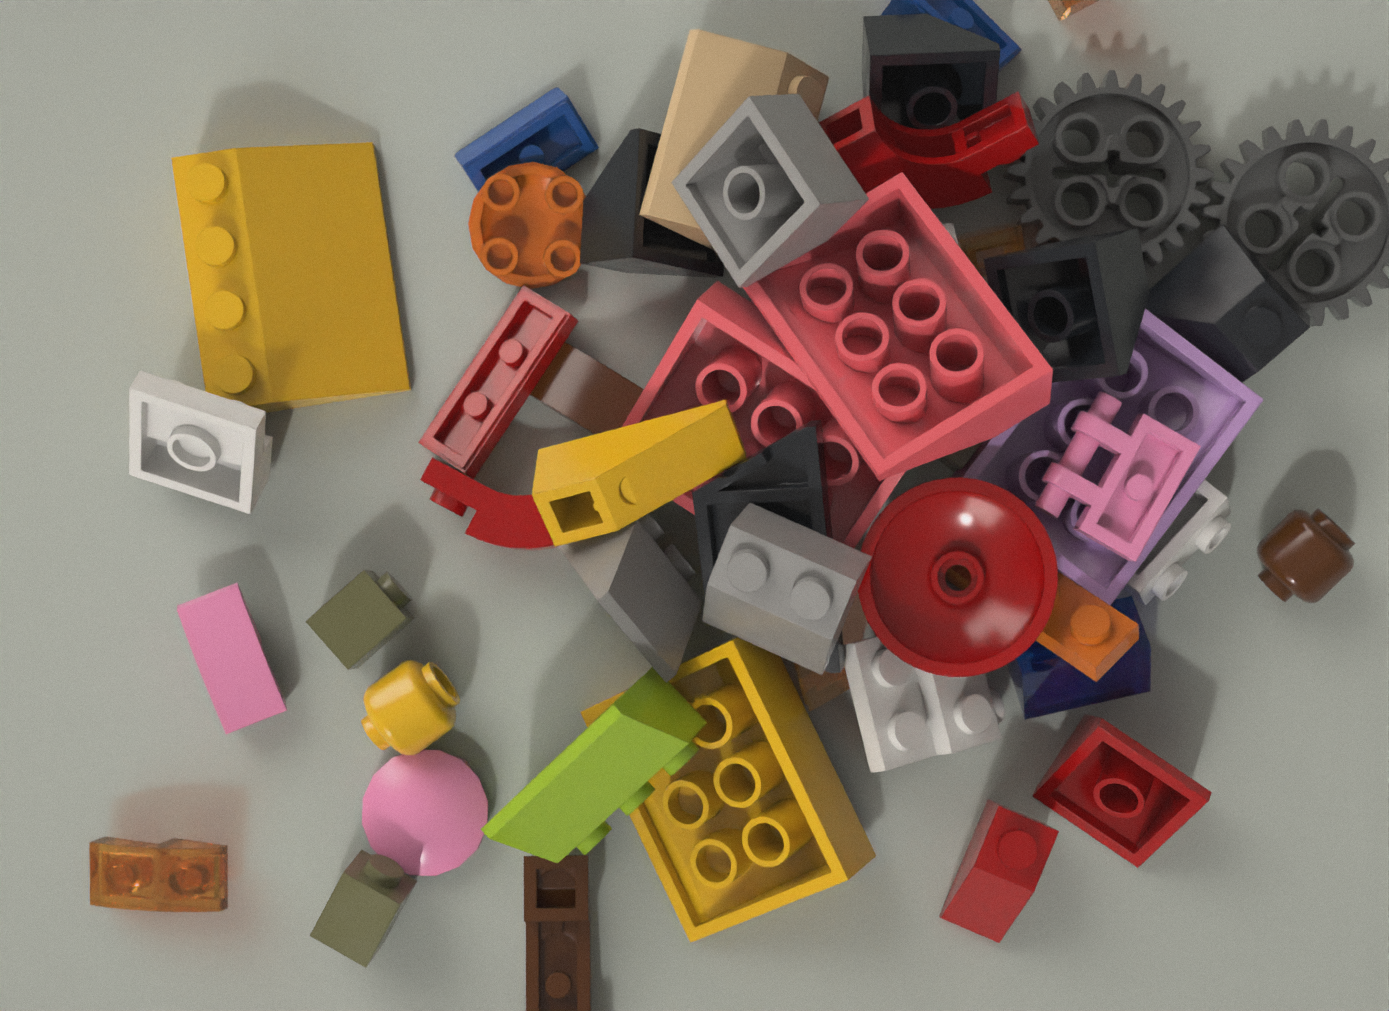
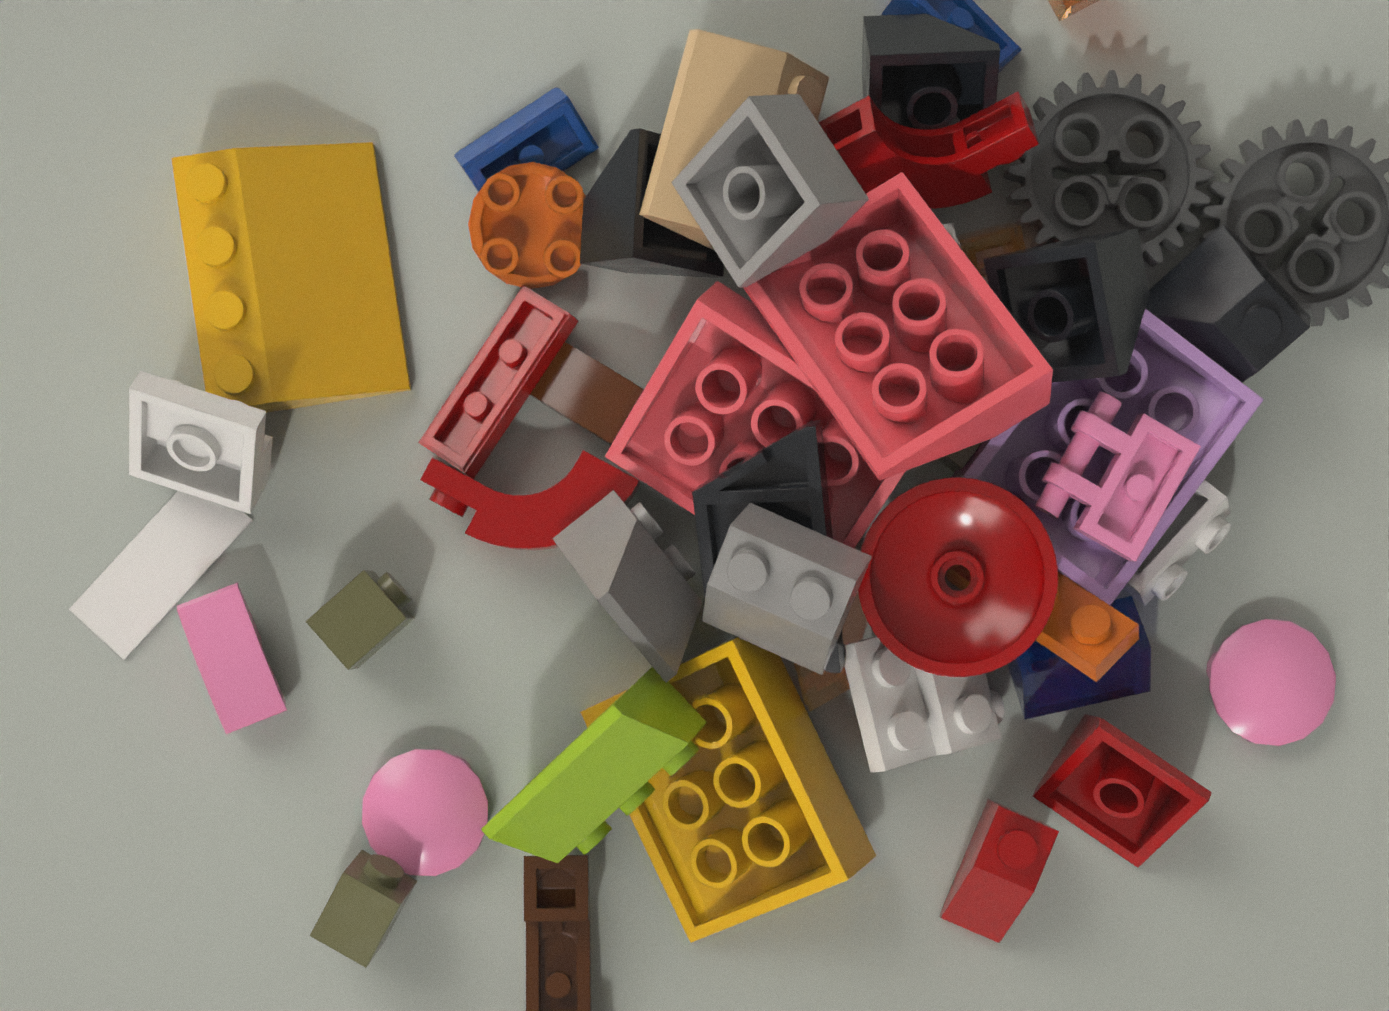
(157, 570): none -> white sticker
(160, 876): clear orange slope -> none
(410, 707): yellow head -> none
(629, 471): yellow slope -> none
(1271, 682): none -> bright pink dish
(1305, 556): reddish brown head -> none

